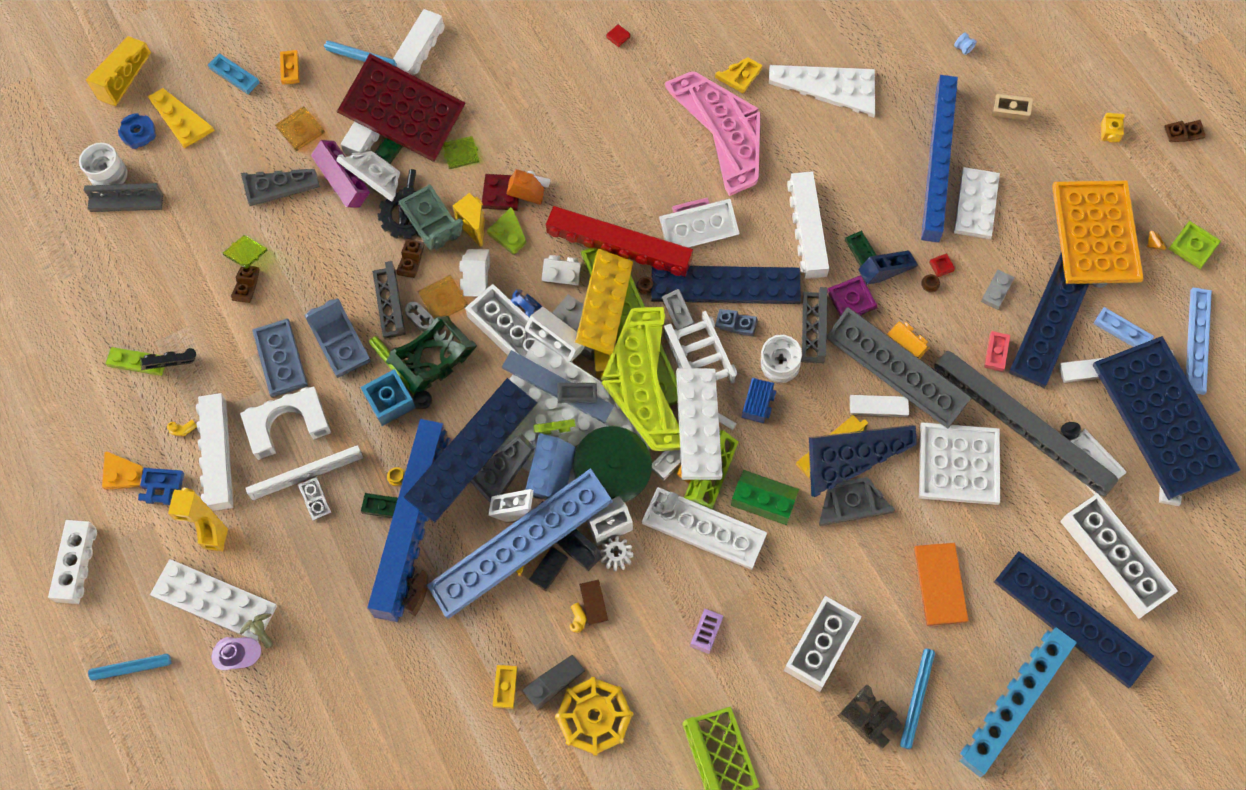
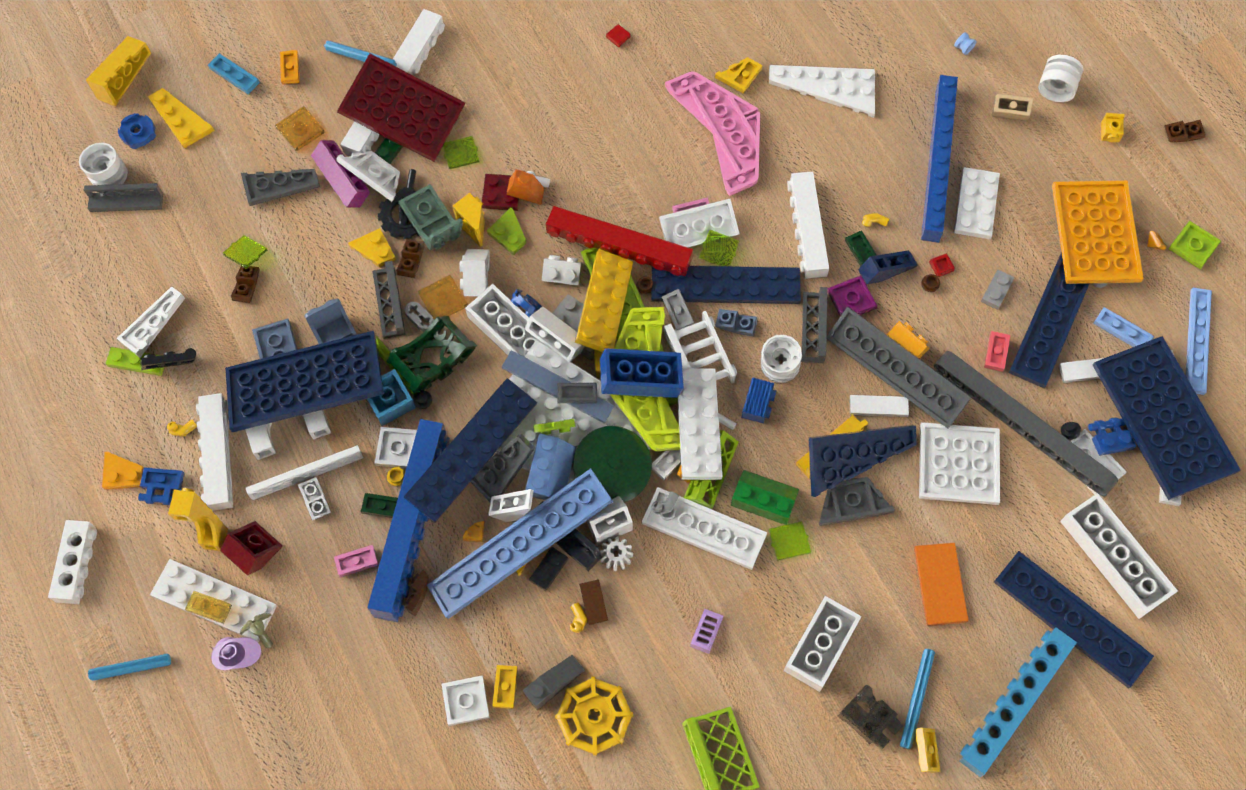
(150, 323): none -> white wing
(208, 607): none -> clear yellow plate
(250, 547): none -> dark red slope
(303, 381): none -> dark blue plate
(356, 561): none -> bright pink plate
(374, 248): none -> yellow wing
(394, 447): none -> white plate
(465, 700): none -> white plate
(475, 532): none -> light orange tile
(641, 373): none -> blue brick
(719, 249): none -> clear neon green piece
(789, 540): none -> clear neon green piece
(875, 217): none -> yellow arm
(927, 750): none -> yellow plate
(1060, 78): none -> white wheel
(1112, 442): none -> blue plate

